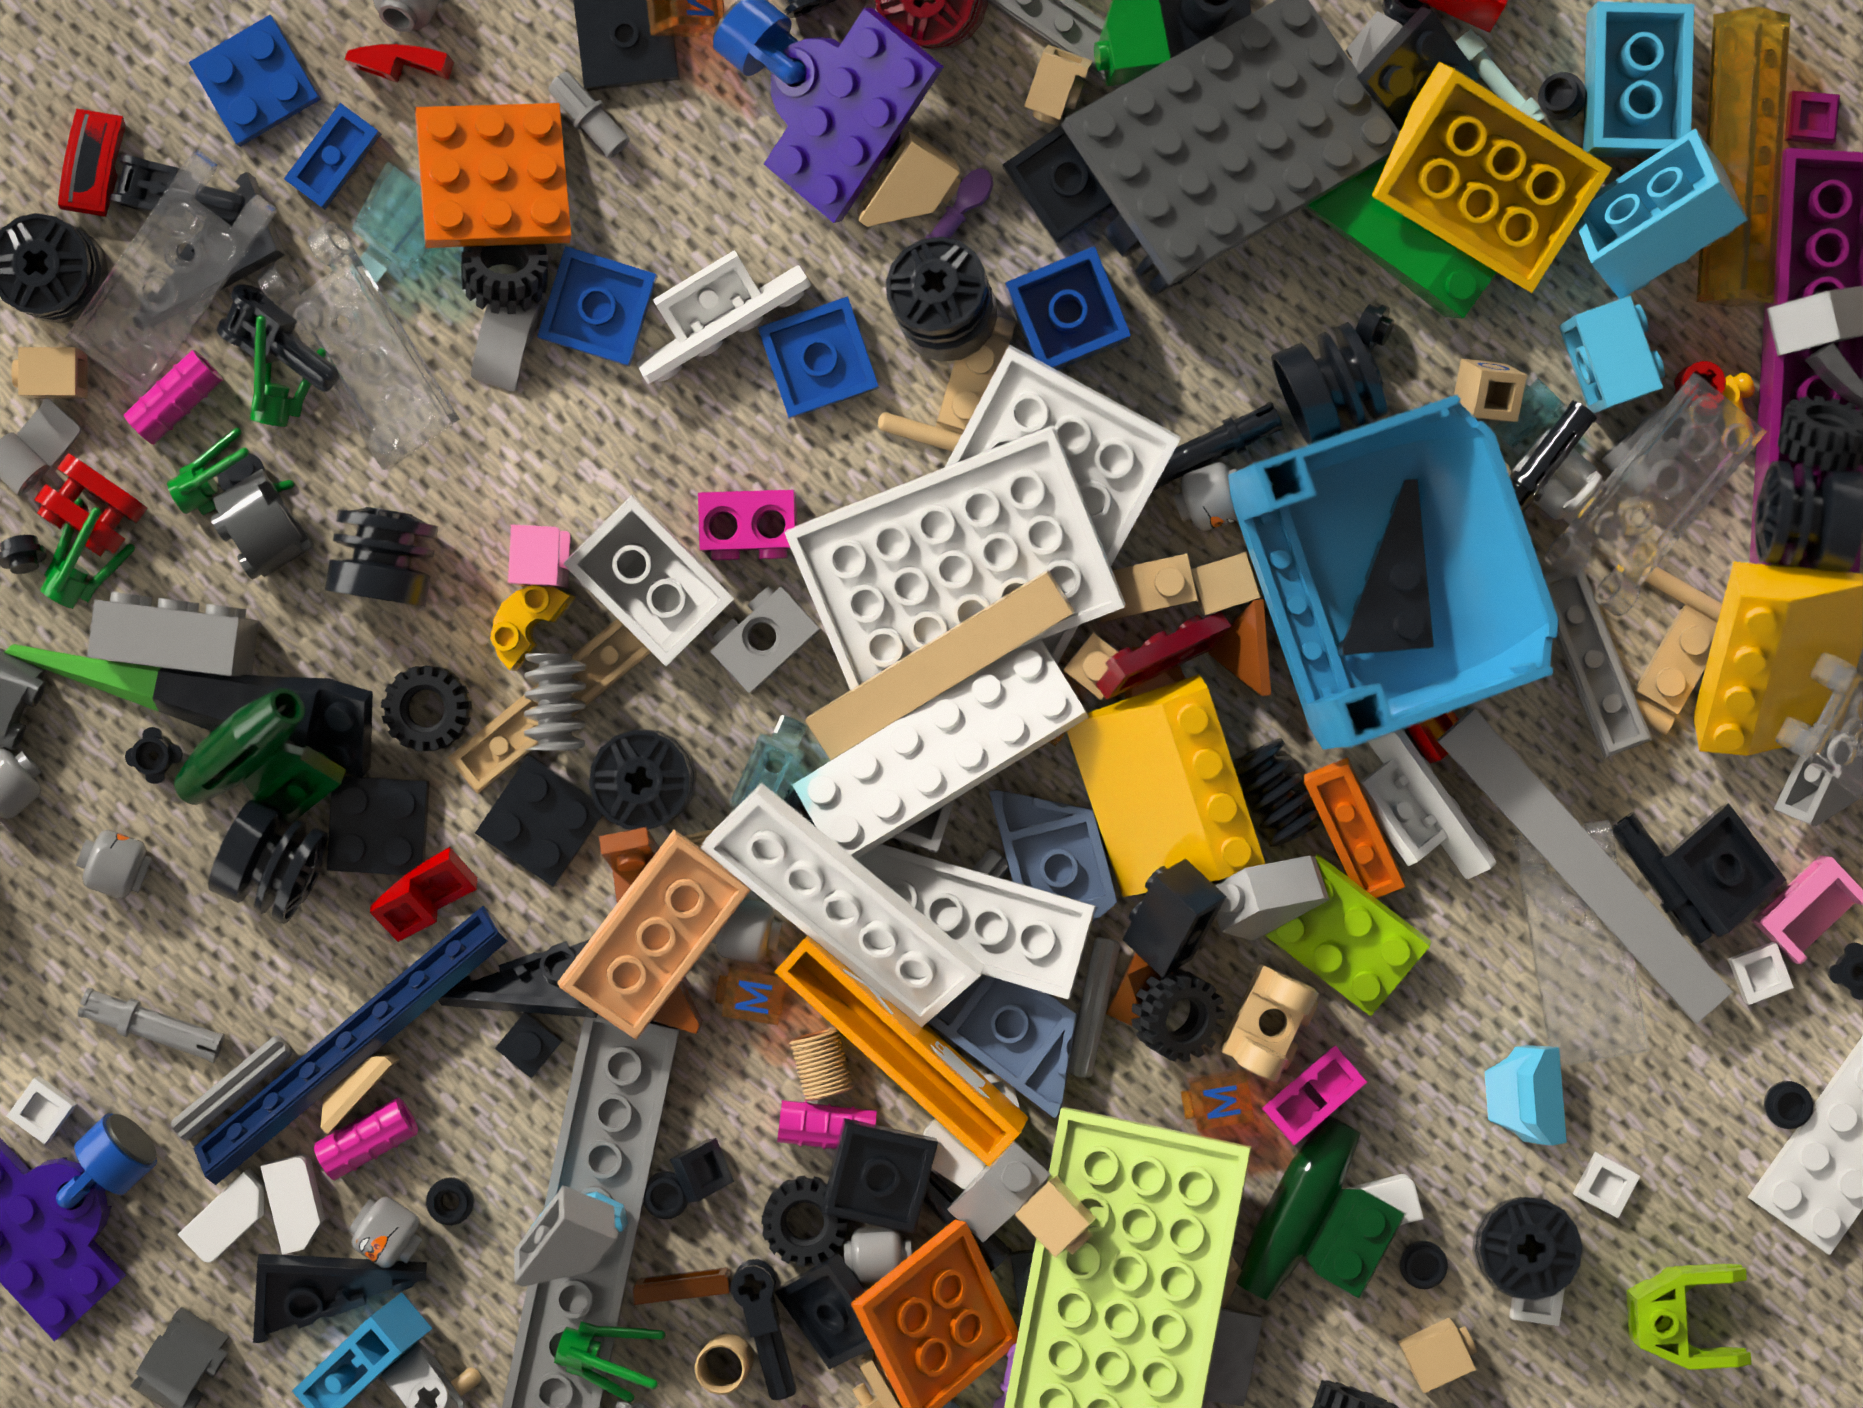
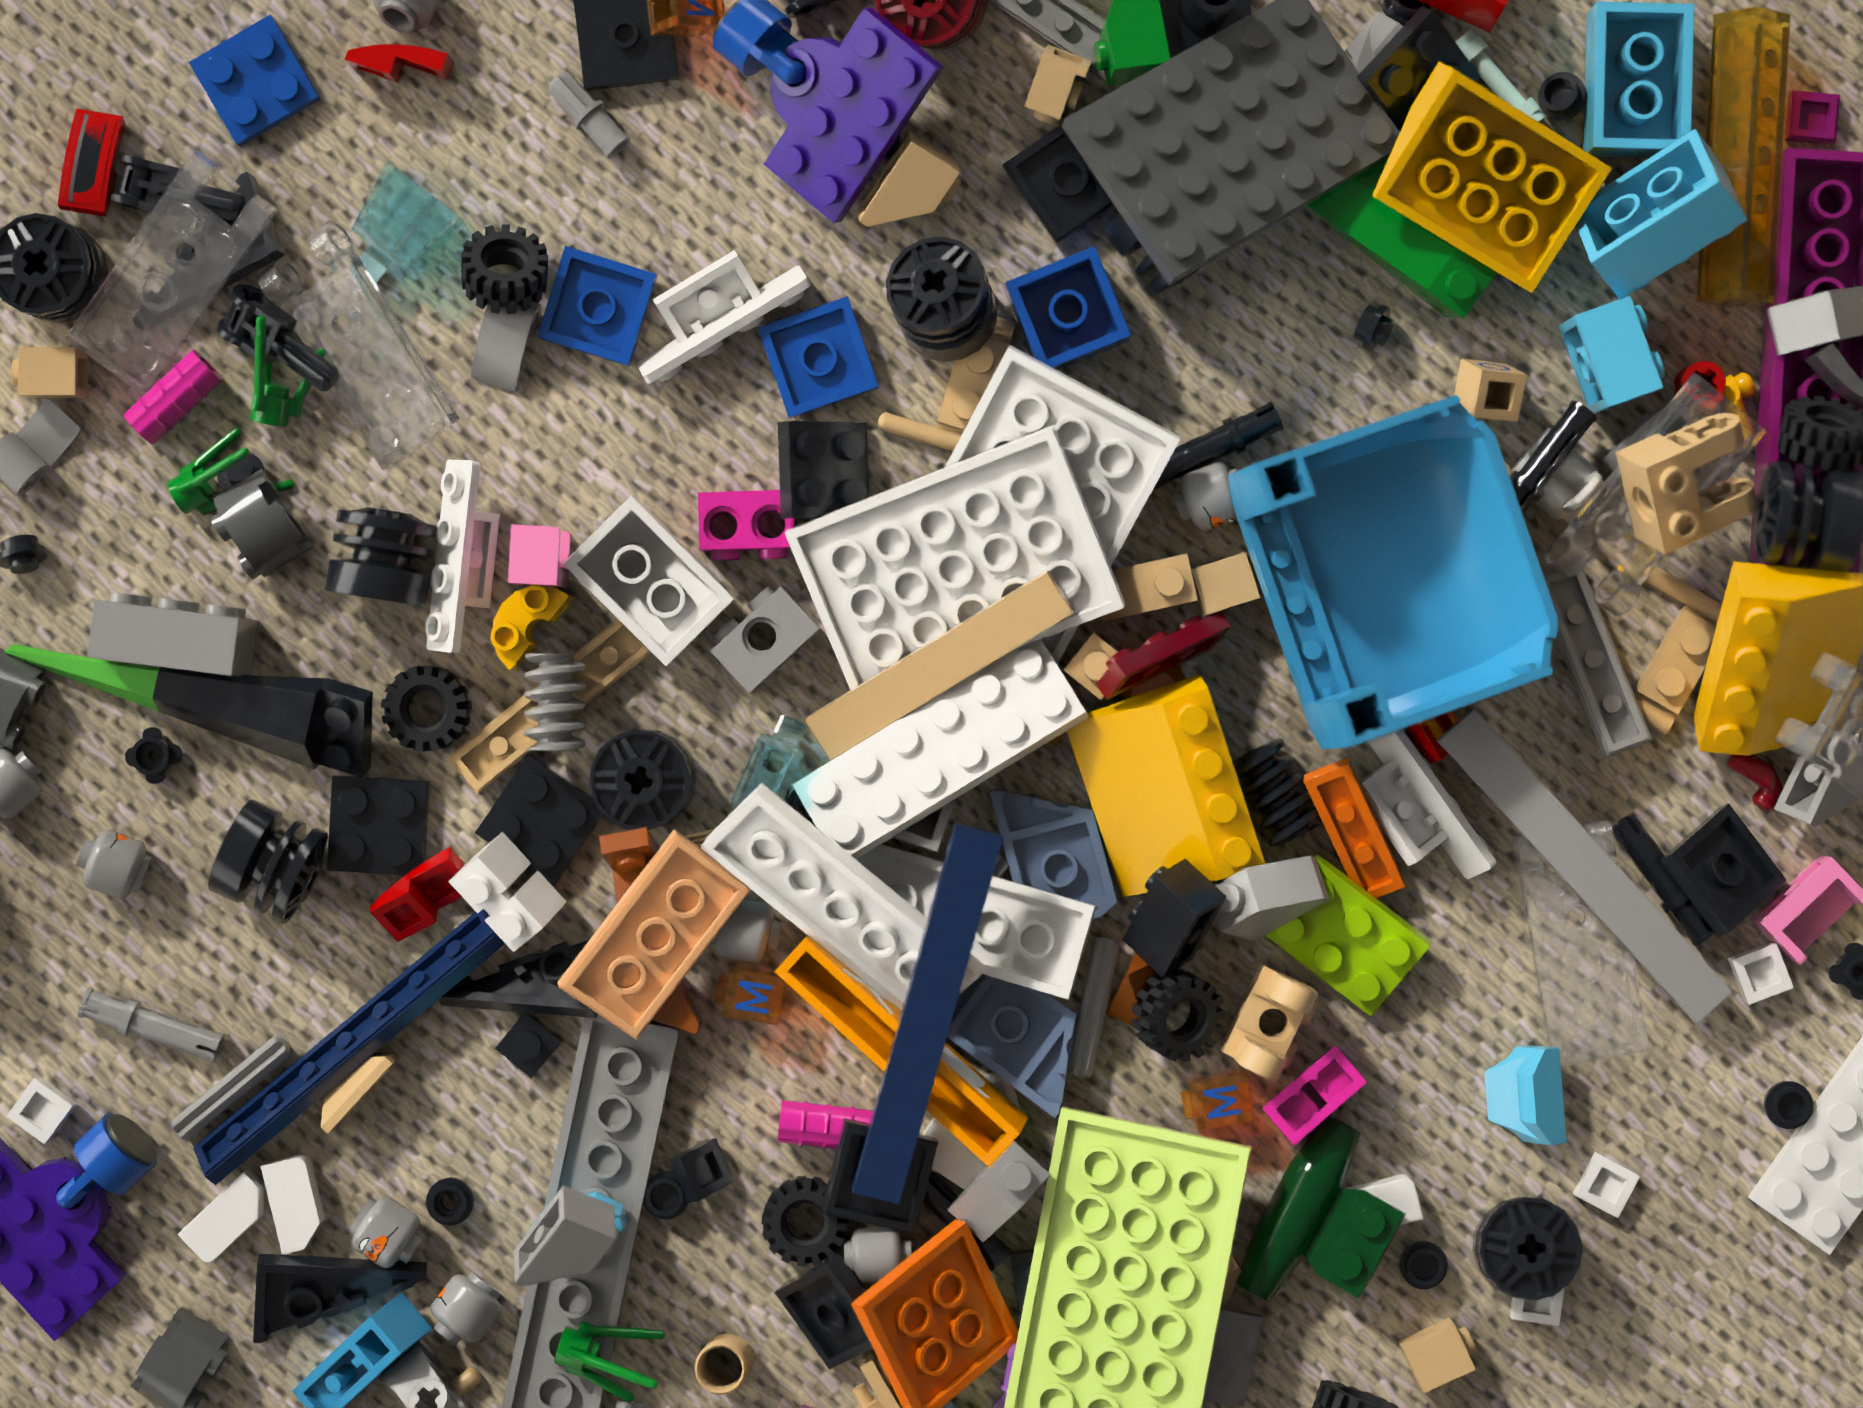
(60, 506): red brick -> none
(65, 578): green plant -> none
(254, 752): dark green plate -> none
(332, 156): blue plate -> none
(366, 1138): dark pink axle -> none
(463, 556): none -> white bracket
(466, 1308): none -> light grey head
(492, 175): orange plate -> none
(513, 915): none -> white piece
(682, 1286): reddish brown tile -> none
(764, 1326): black connector -> none
(821, 467): none -> black plate
(821, 1064): tan piece -> none
(927, 1013): none -> dark blue tile
(971, 194): medium lavender piece -> none
(1057, 1218): tan brick -> none
(1245, 649): dark orange slope -> none
(1330, 384): black wheel -> none
(1395, 598): black wing -> none
(1537, 410): clear light blue cone -> none
(1663, 490): none -> tan brick
(1667, 1297): lime piece -> none
(1762, 775): none -> dark red arm

